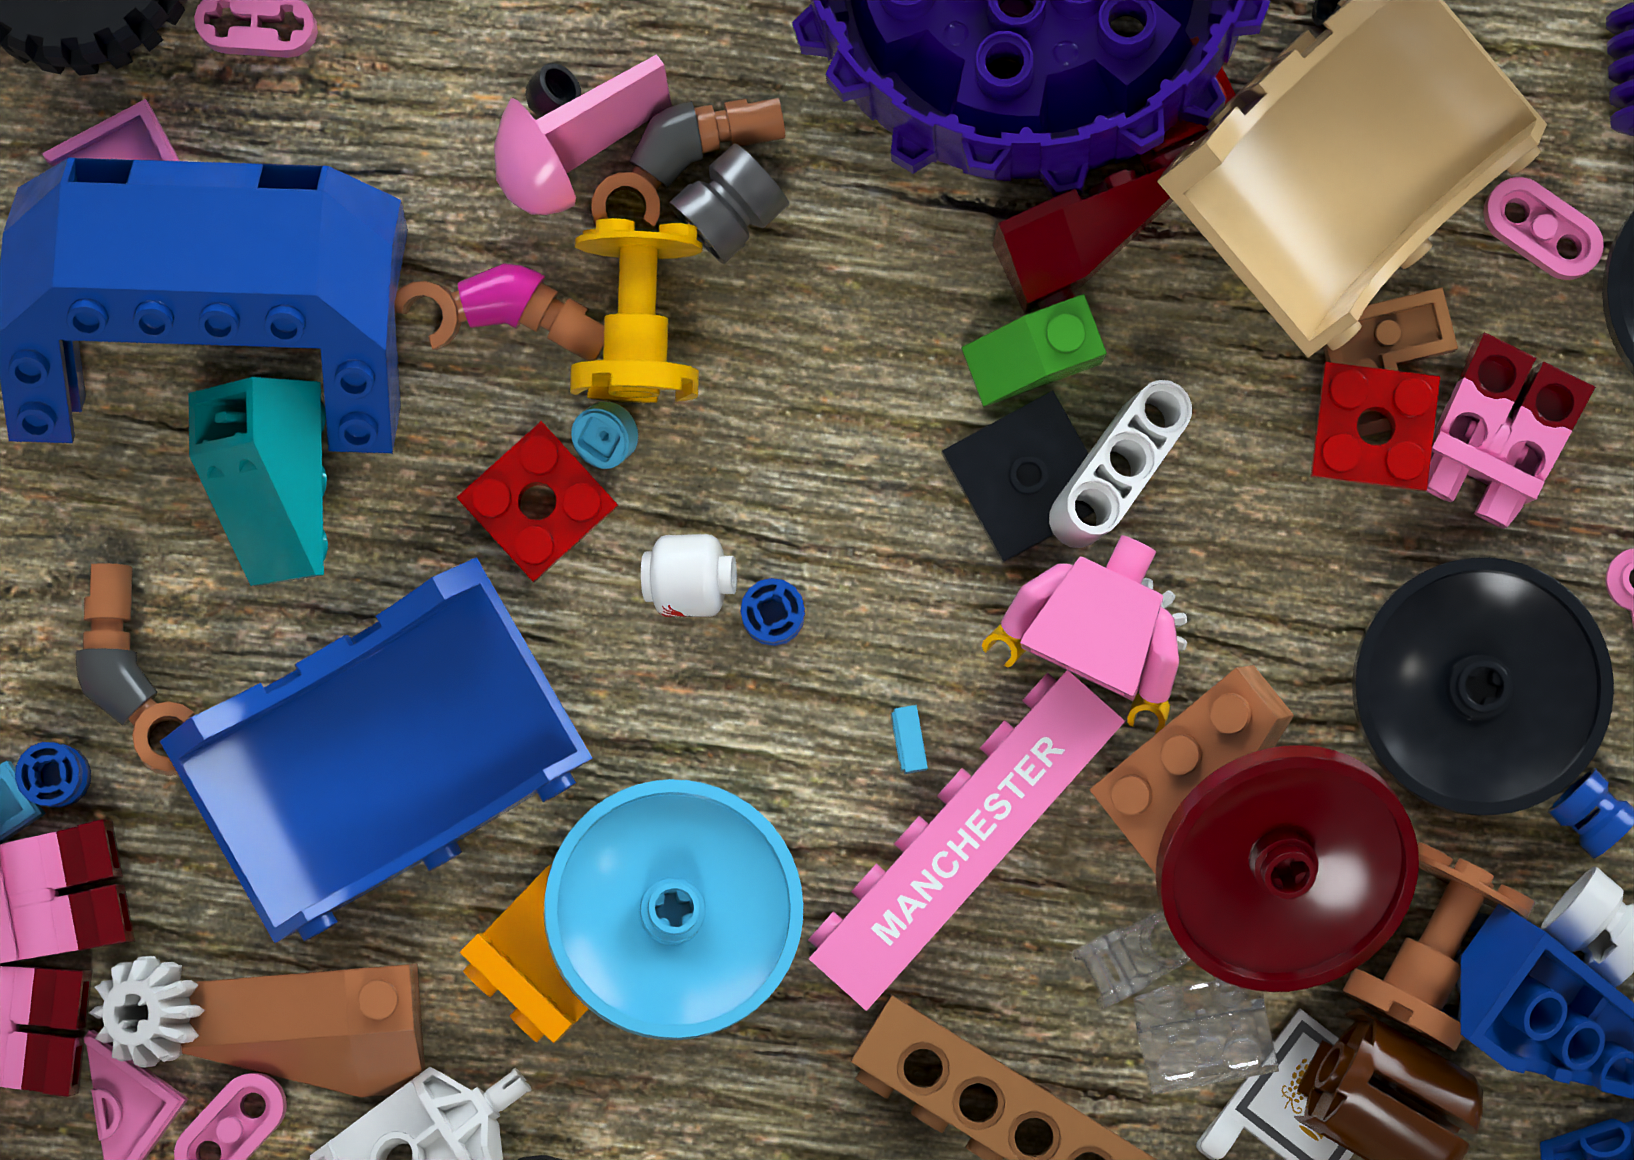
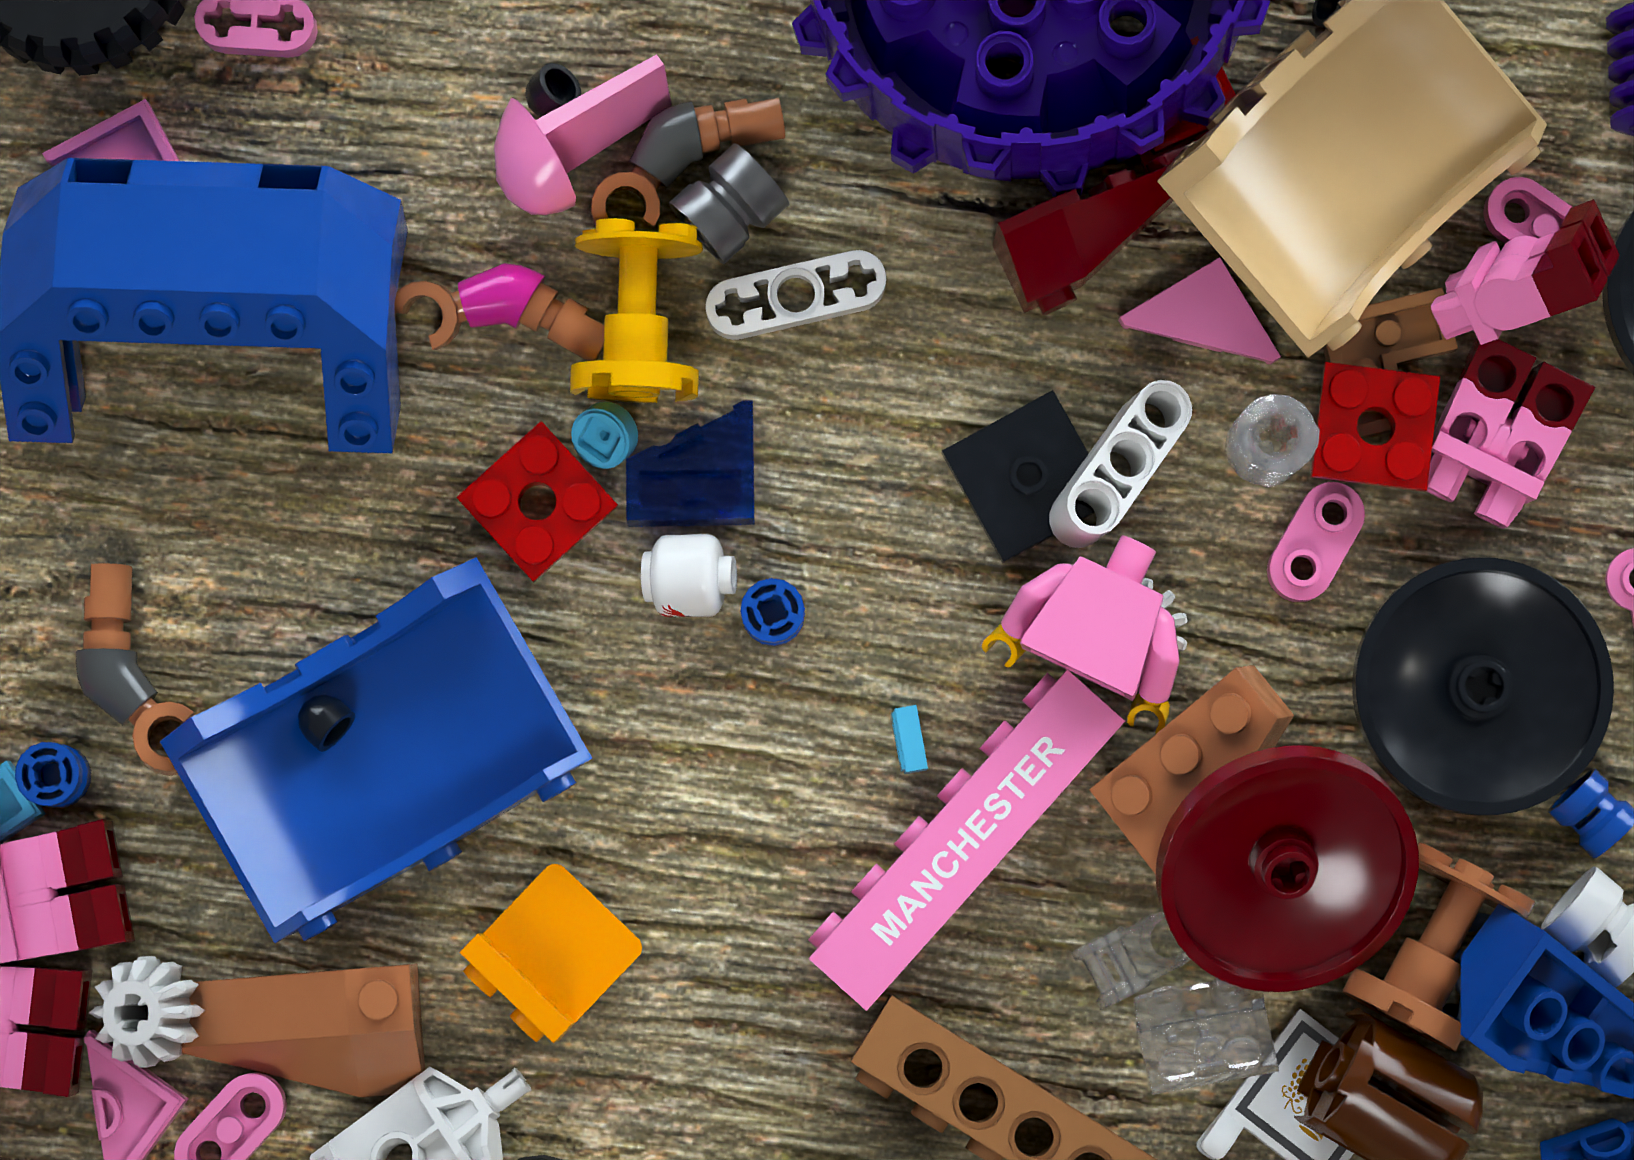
(264, 472): teal slope -> none
(324, 721): none -> black hinge
(673, 909): medium azure dish -> none
(697, 476): none -> clear blue wing
(845, 297): none -> white beam
(1035, 351): bright green slope -> none
(1205, 313): none -> bright pink tile
(1286, 422): none -> clear piece
(1315, 540): none -> bright pink plate
(1529, 278): none -> hips

